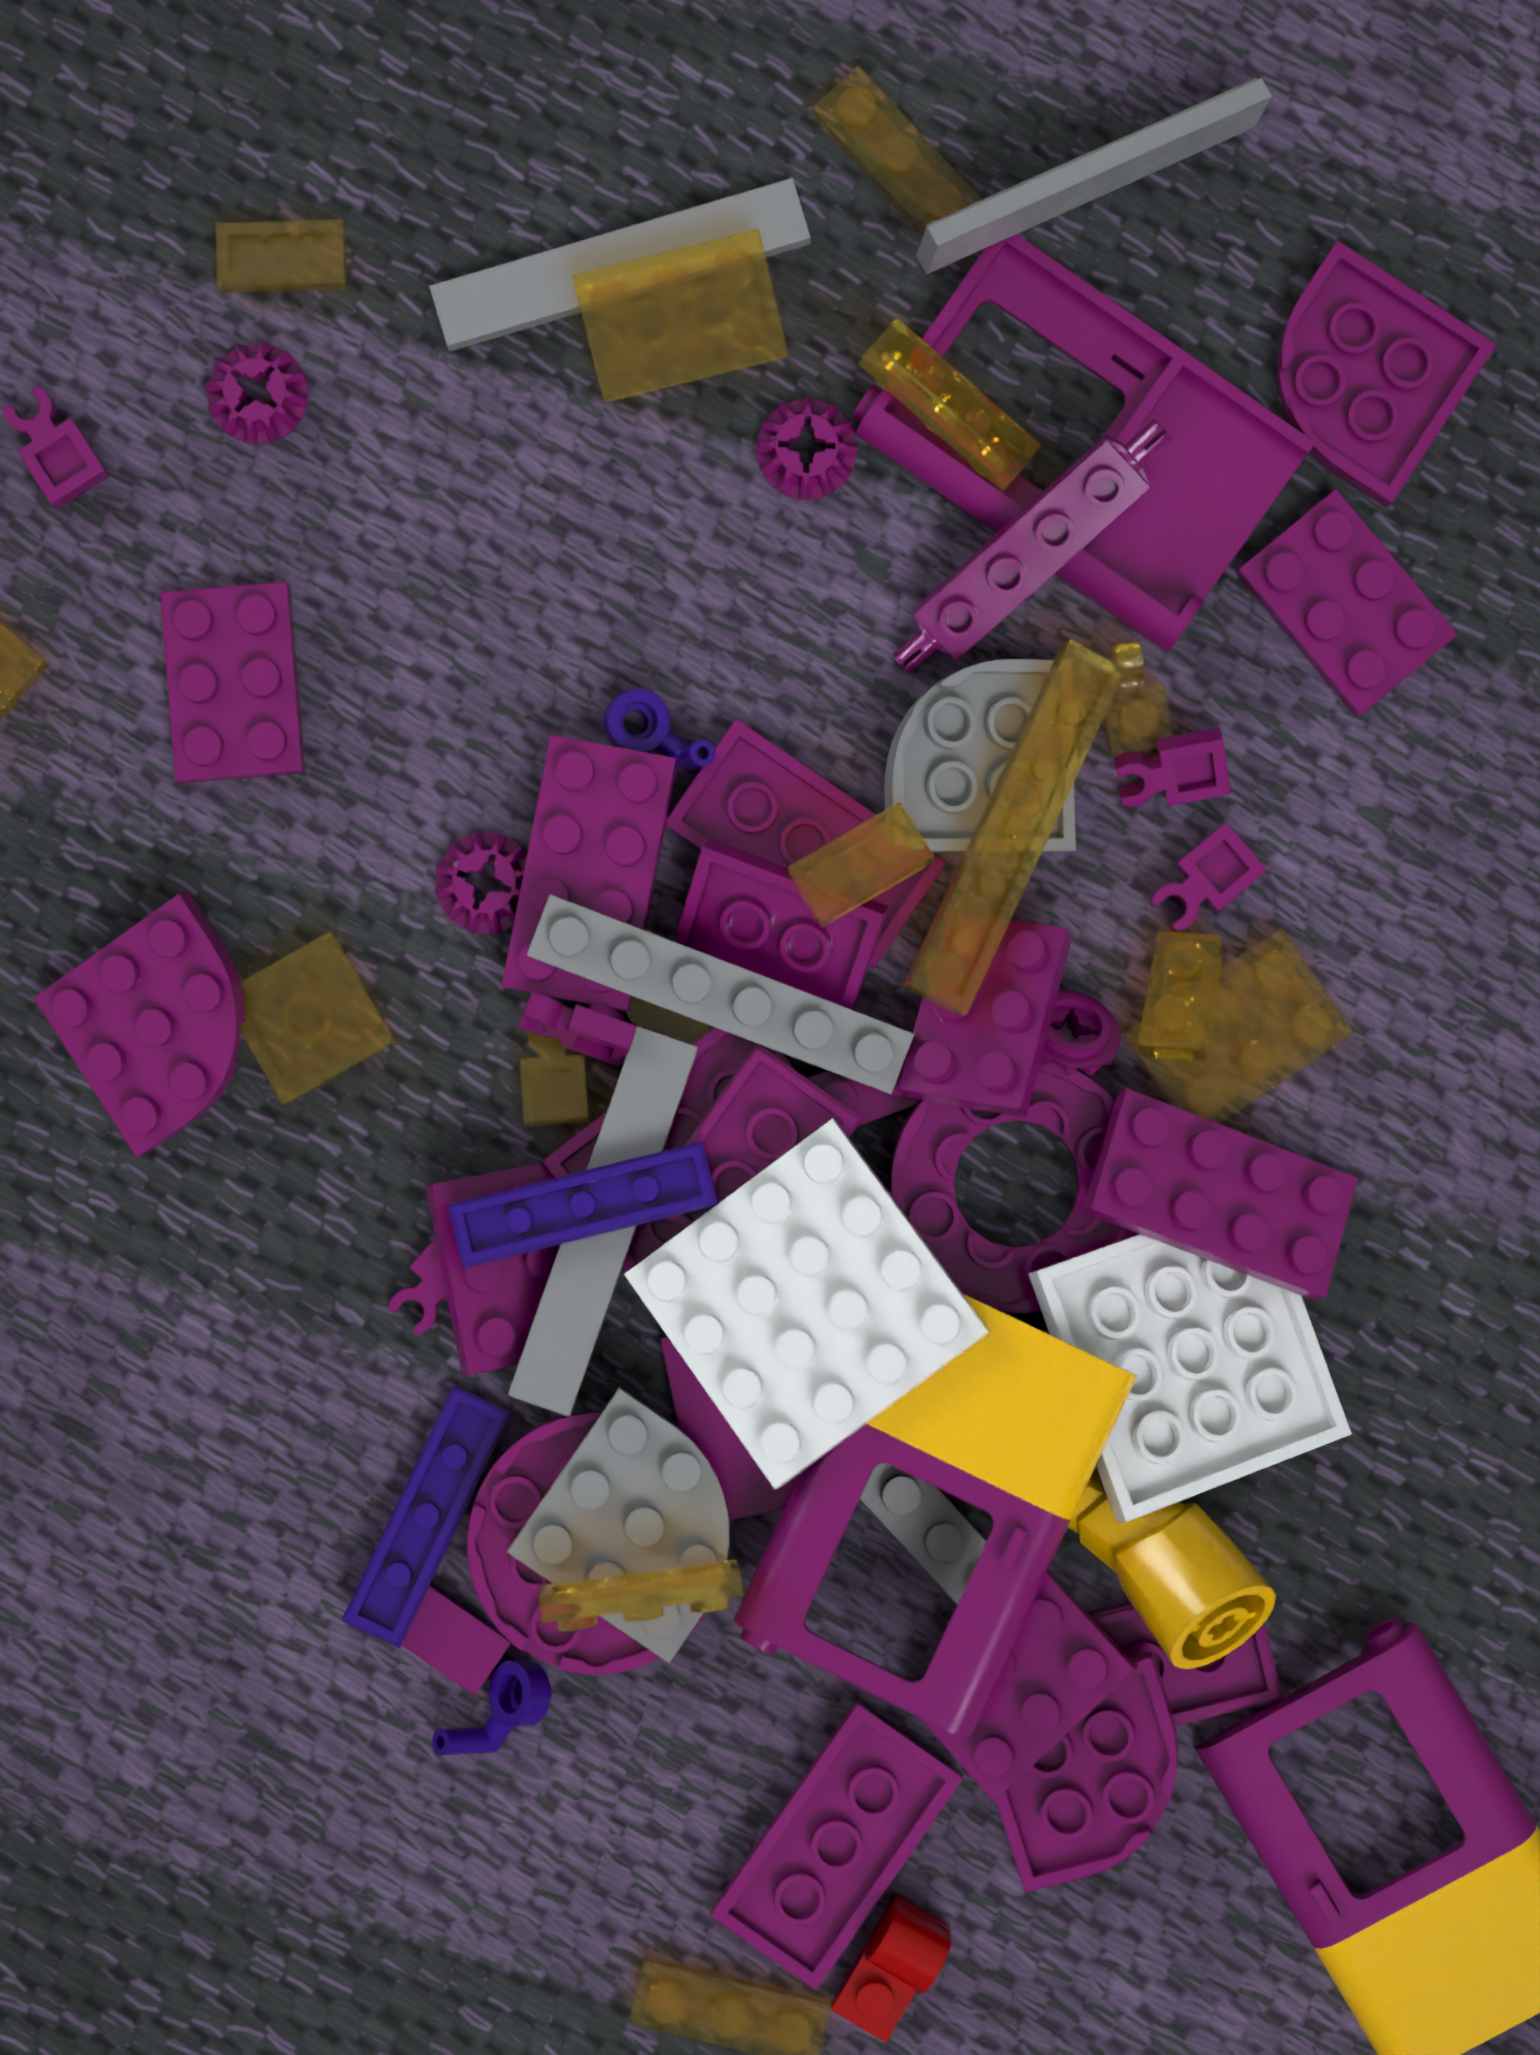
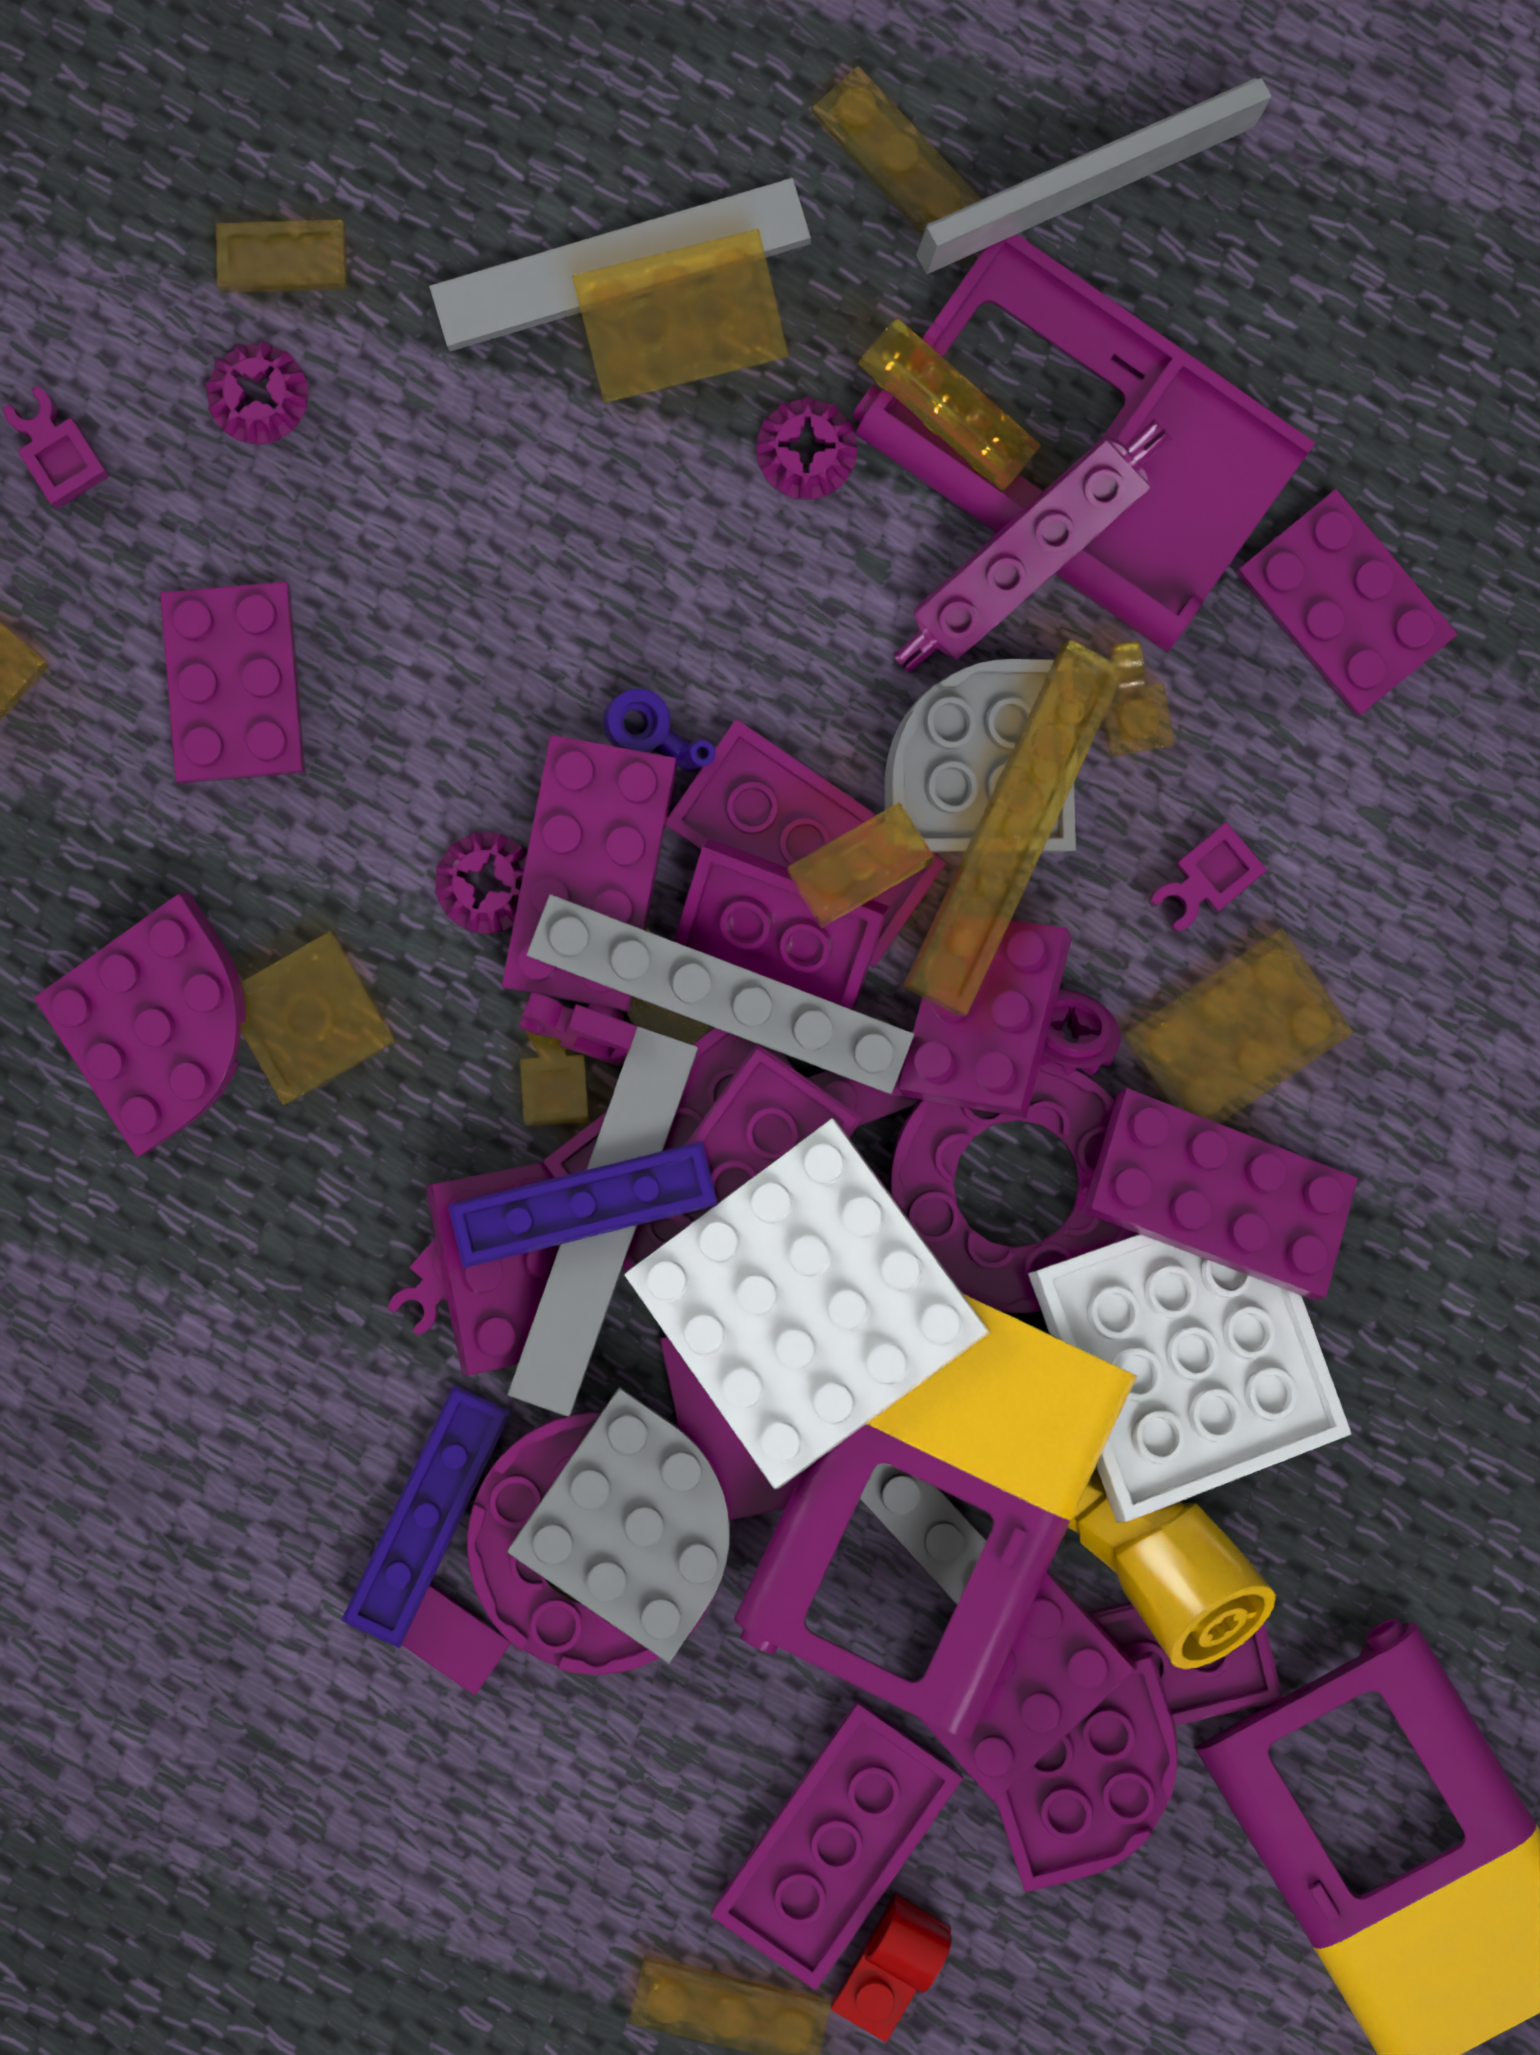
(517, 1699): dark purple plate -> none
(640, 1594): clear yellow plate -> none
(1181, 995): clear yellow plate -> none
(1186, 769): magenta plate -> none
(1372, 372): magenta plate -> none

